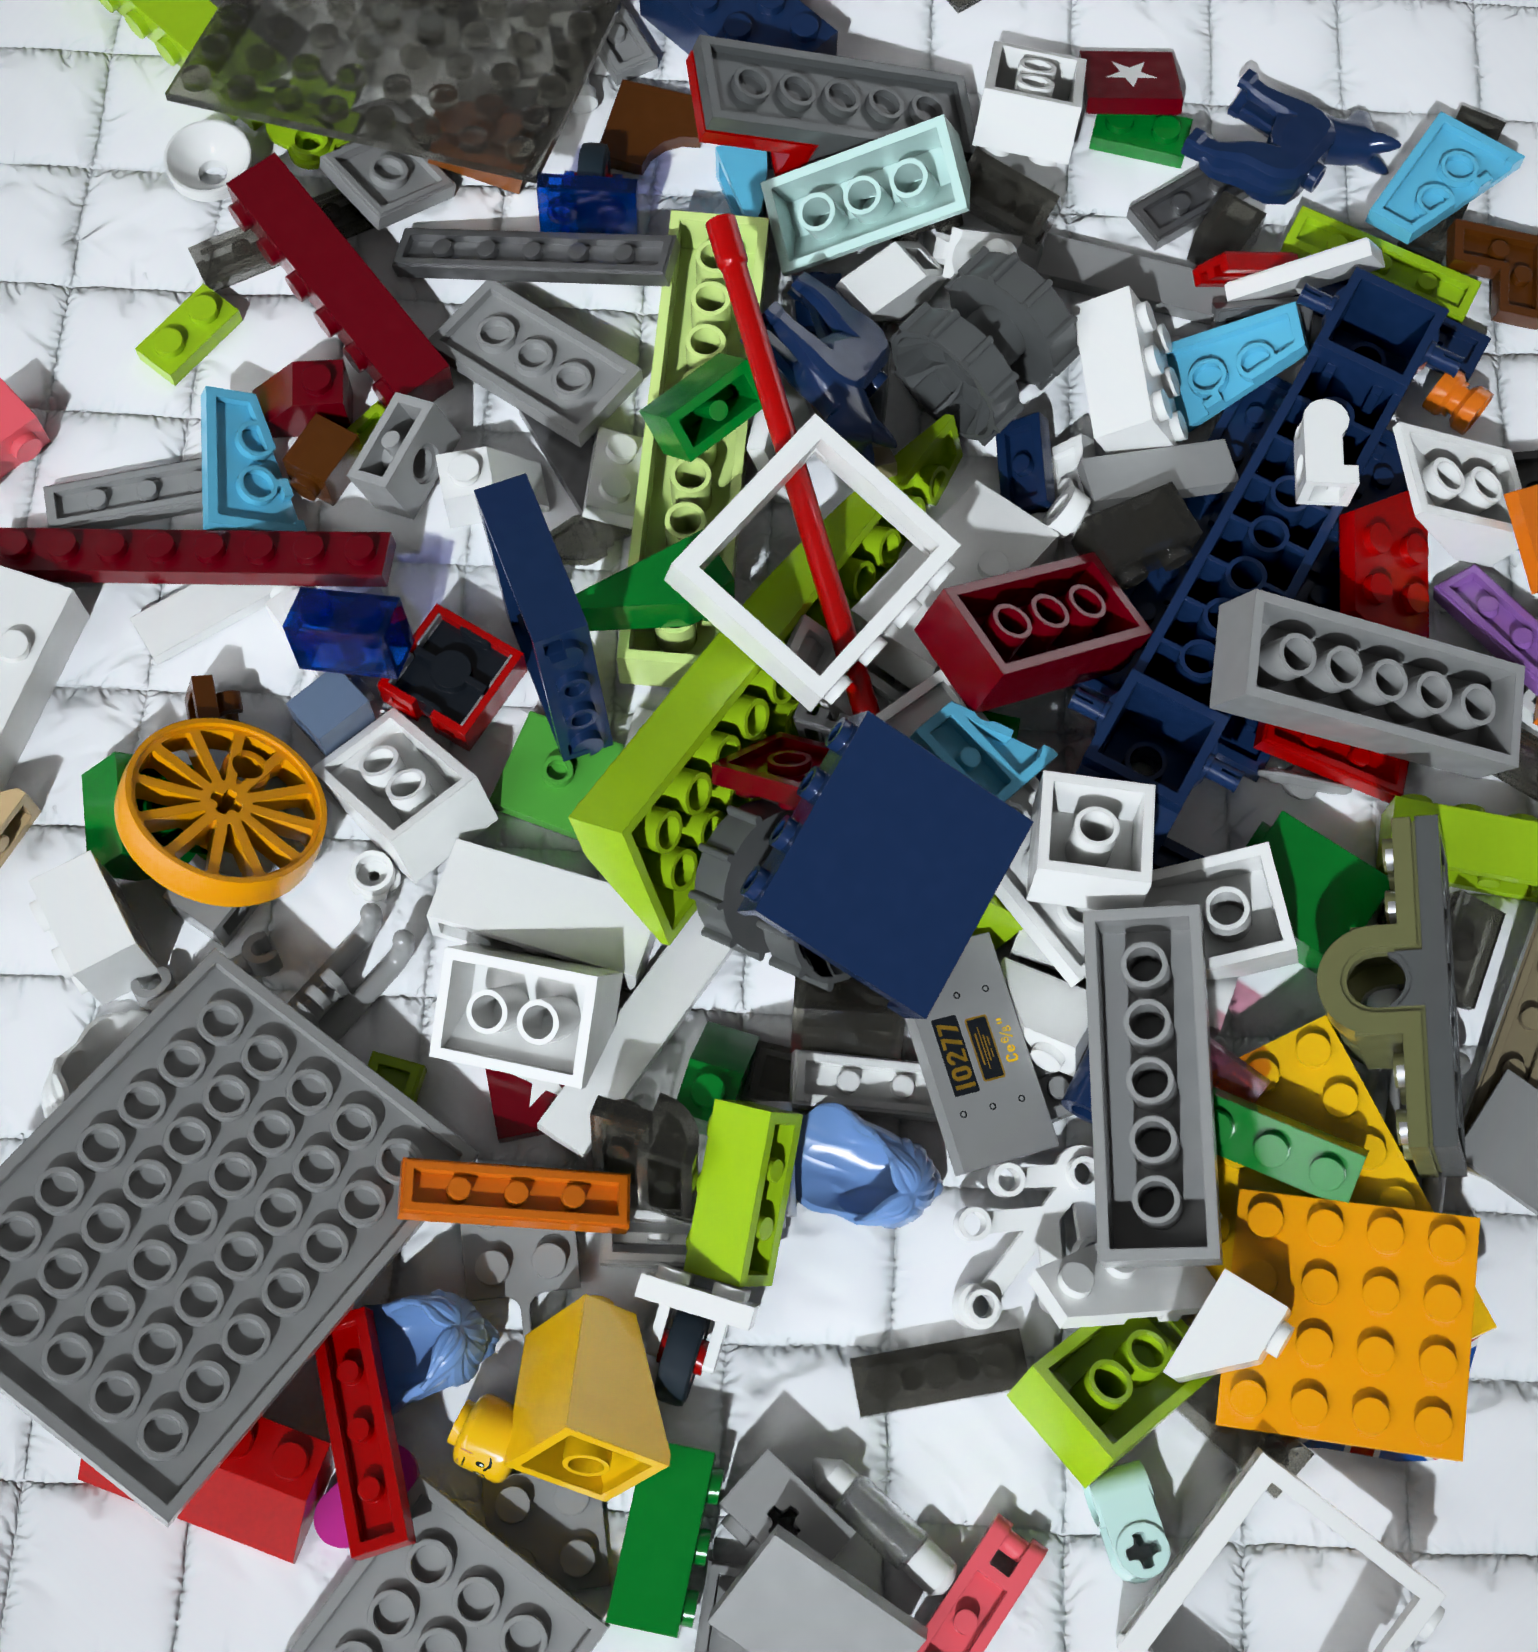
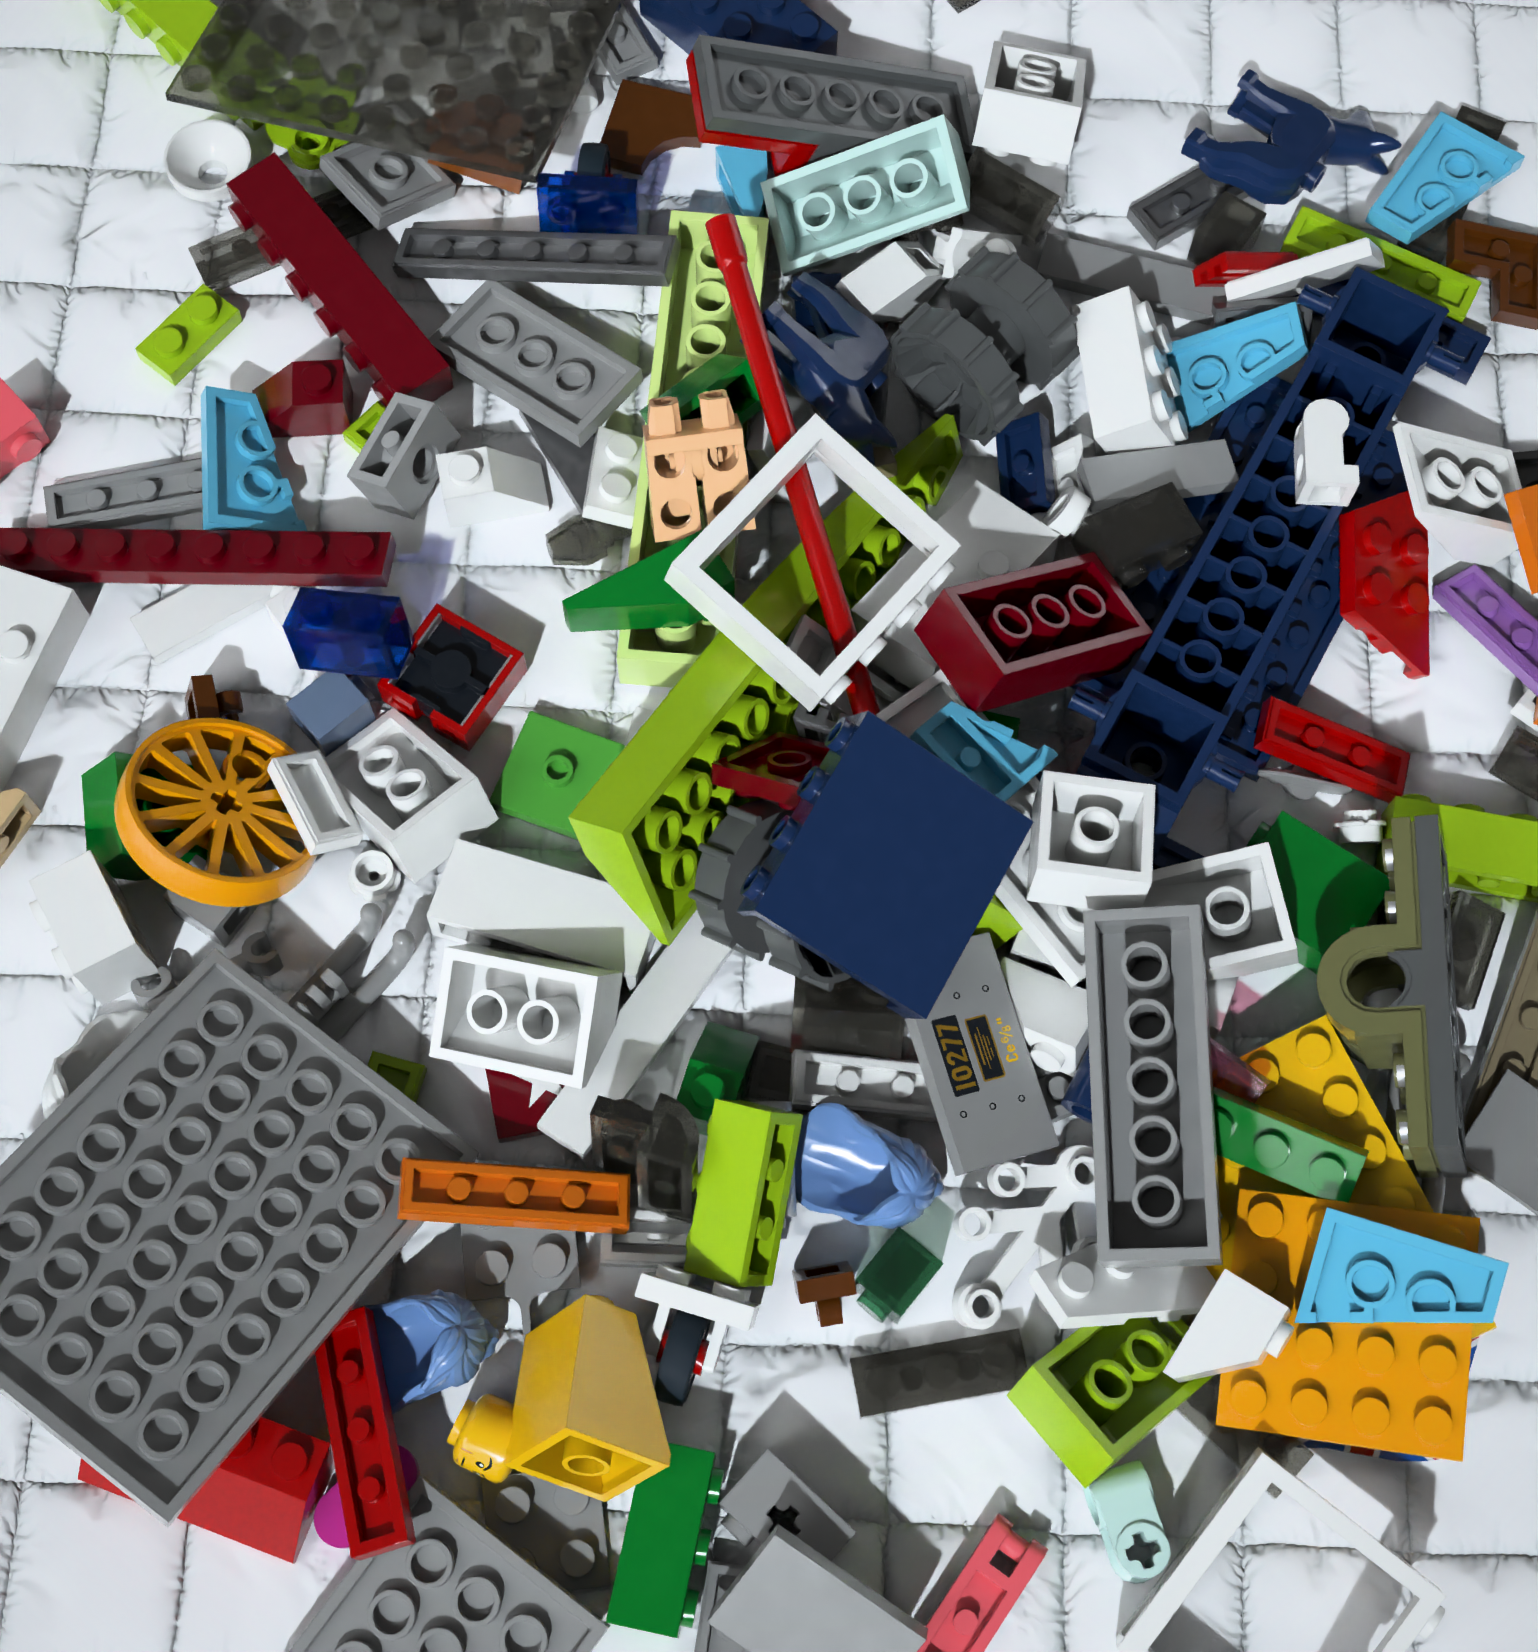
(315, 802): none -> white tile
(322, 460): reddish brown brick -> none
(545, 616): dark blue window -> none
(688, 452): none -> light nougat hips
(824, 1287): none -> reddish brown tile
(884, 1525): piece -> none
(896, 1277): none -> clear green brick
(1131, 83): dark red tile -> none
(1142, 137): green plate -> none
(1360, 827): none -> white plate
(1367, 685): light grey brick -> none
(1392, 1275): none -> medium azure wing
(1454, 398): orange wheel -> none

